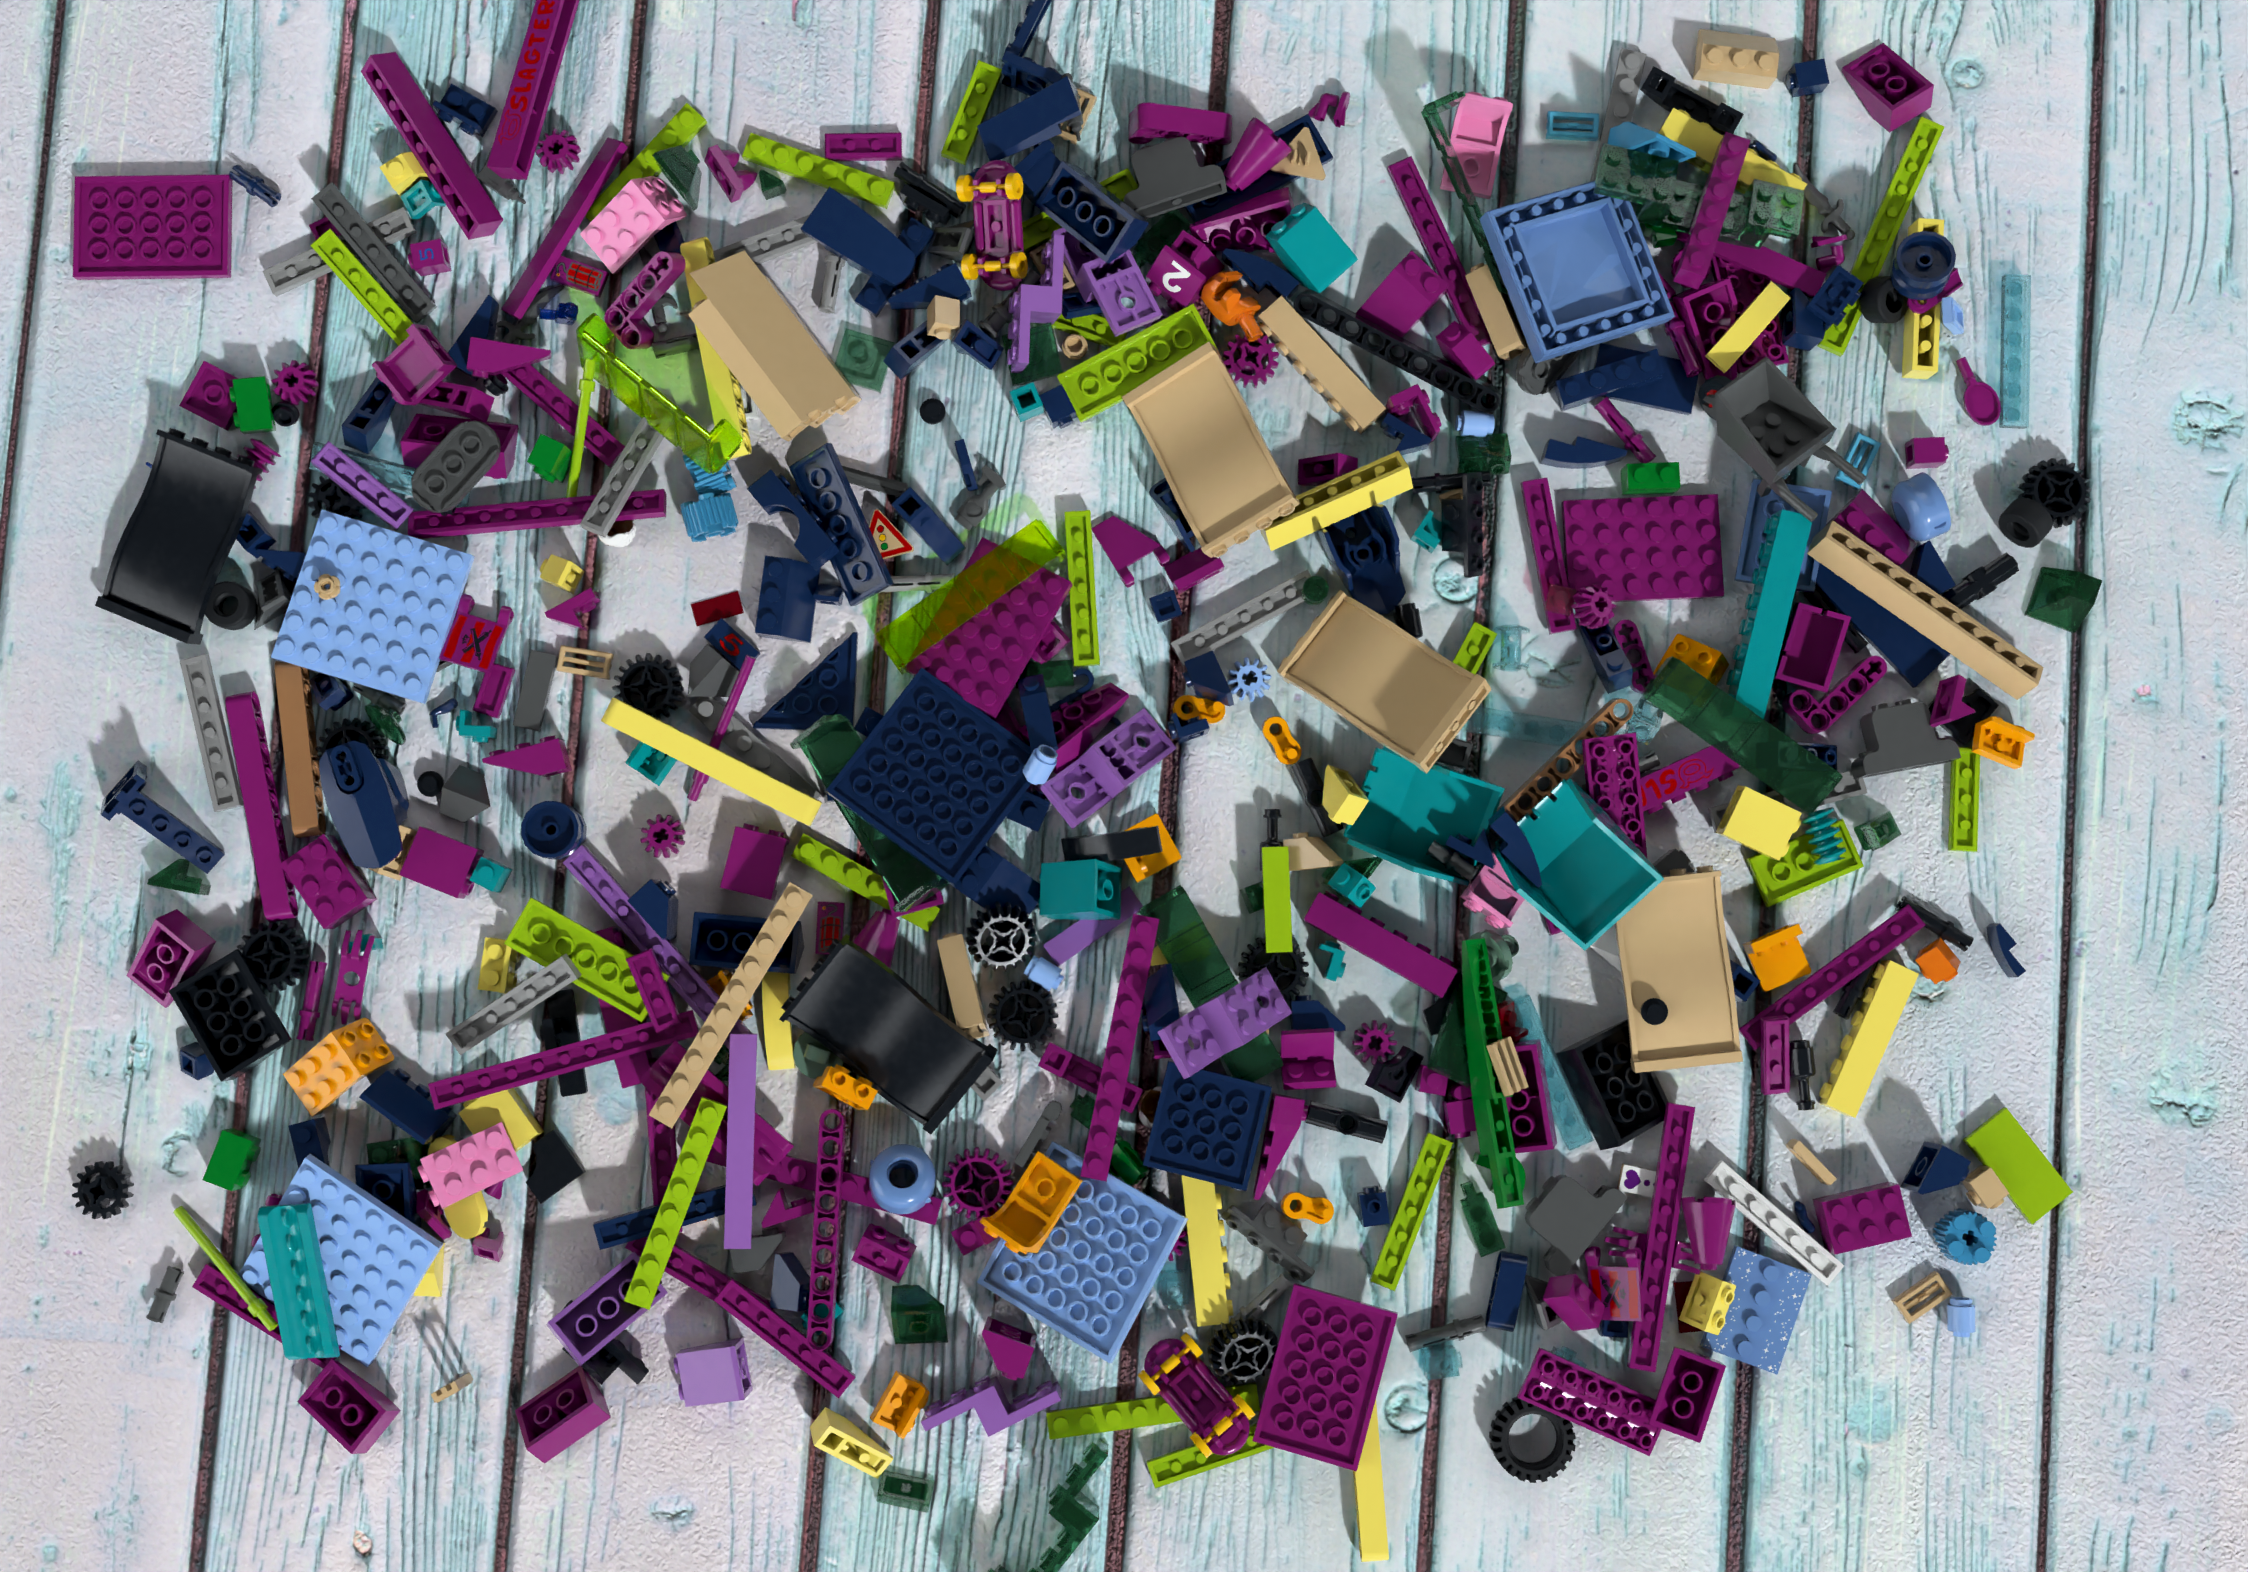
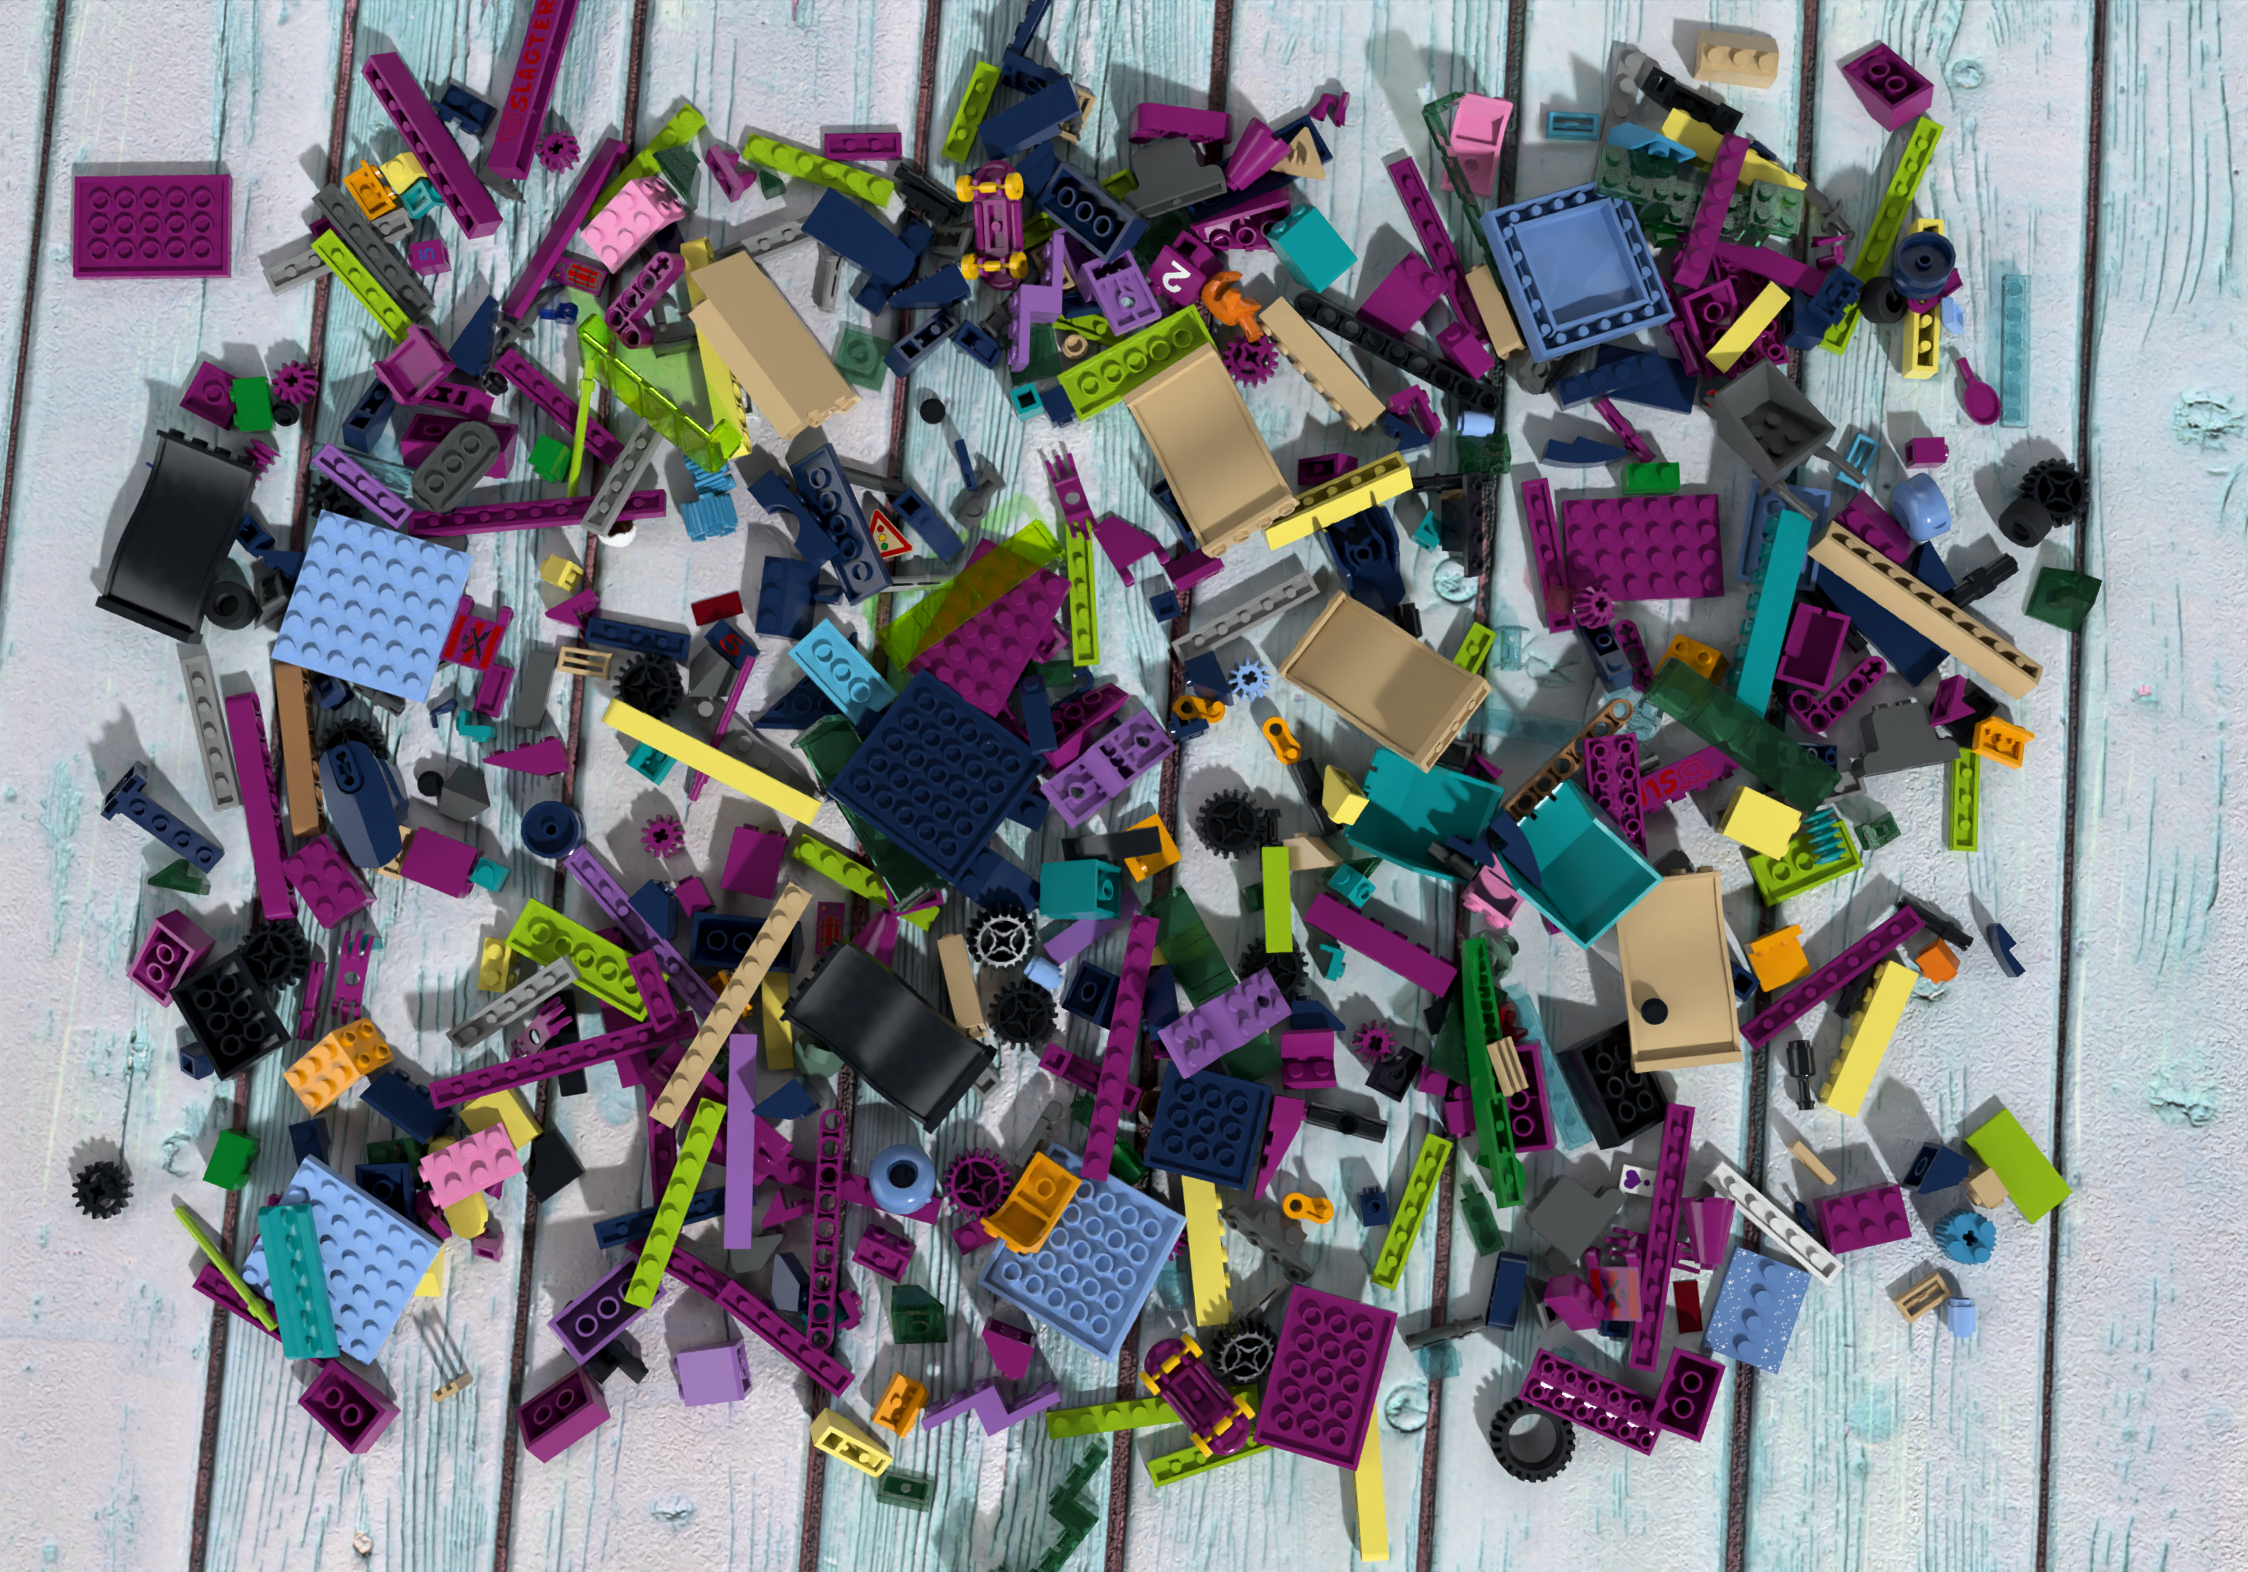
(165, 1294): dark grey pin -> none
(255, 185): dark blue pin -> none
(333, 590): tan plate -> none
(369, 191): none -> light orange bracket
(387, 722): clear green dish -> none
(497, 357): magenta slope -> none
(543, 1024): none -> magenta piece
(637, 638): none -> dark blue tile
(694, 895): none -> magenta brick
(793, 1100): none -> dark blue slope
(841, 672): none -> medium azure plate
(845, 1088): light orange plate -> none
(852, 1302): none -> magenta bracket
(943, 317): tan brick -> none
(1040, 764): light blue brick -> none
(1067, 485): none -> magenta piece
(1093, 994): none -> dark blue slope
(1240, 804): none -> black gear
(1261, 273): dark blue slope -> none
(1311, 593): clear green wheel -> none
(1473, 768): none -> magenta piece
(1707, 1303): light yellow bracket -> none
(1775, 1054): magenta tile -> none
(1807, 78): dark blue brick -> none

